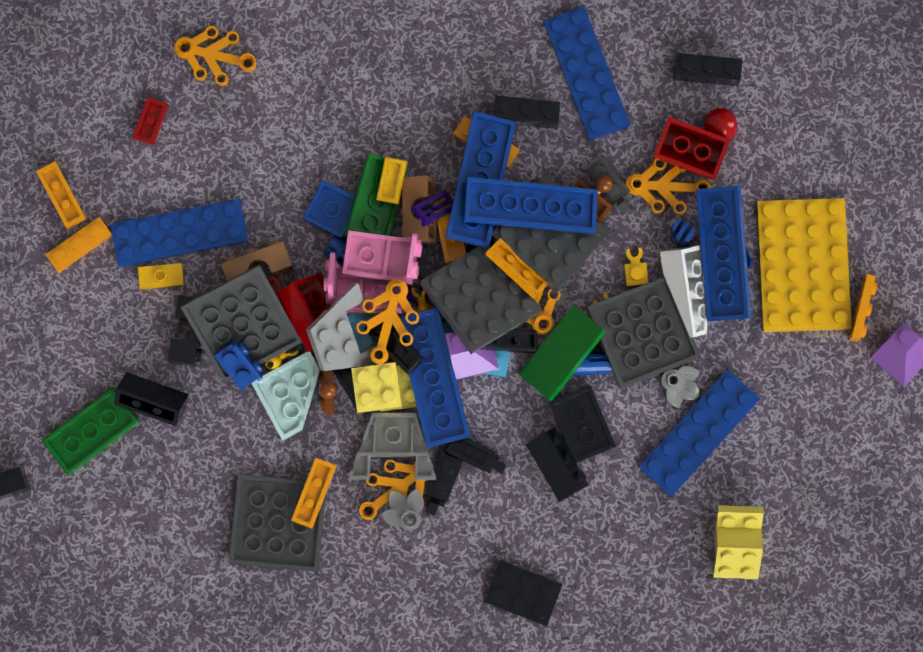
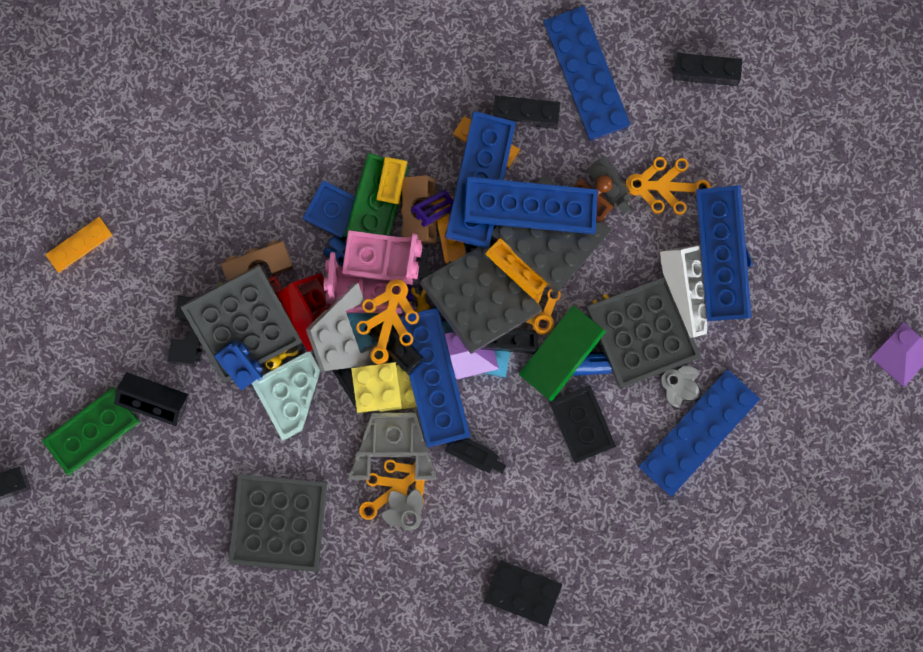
(61, 195): light orange plate -> none
(150, 121): red plate -> none
(161, 276): yellow plate -> none
(179, 232): blue plate -> none
(212, 54): light orange plant -> none
(313, 493): light orange plate -> none
(327, 392): dark orange plate -> none
(441, 488): black hinge -> none
(557, 464): black brick -> none
(635, 272): yellow plate -> none
(682, 233): blue arm -> none
(691, 148): red slope -> none
(721, 122): red hair -> none
(738, 542): light yellow bracket -> none
(803, 265): yellow plate -> none
(863, 308): light orange plate -> none

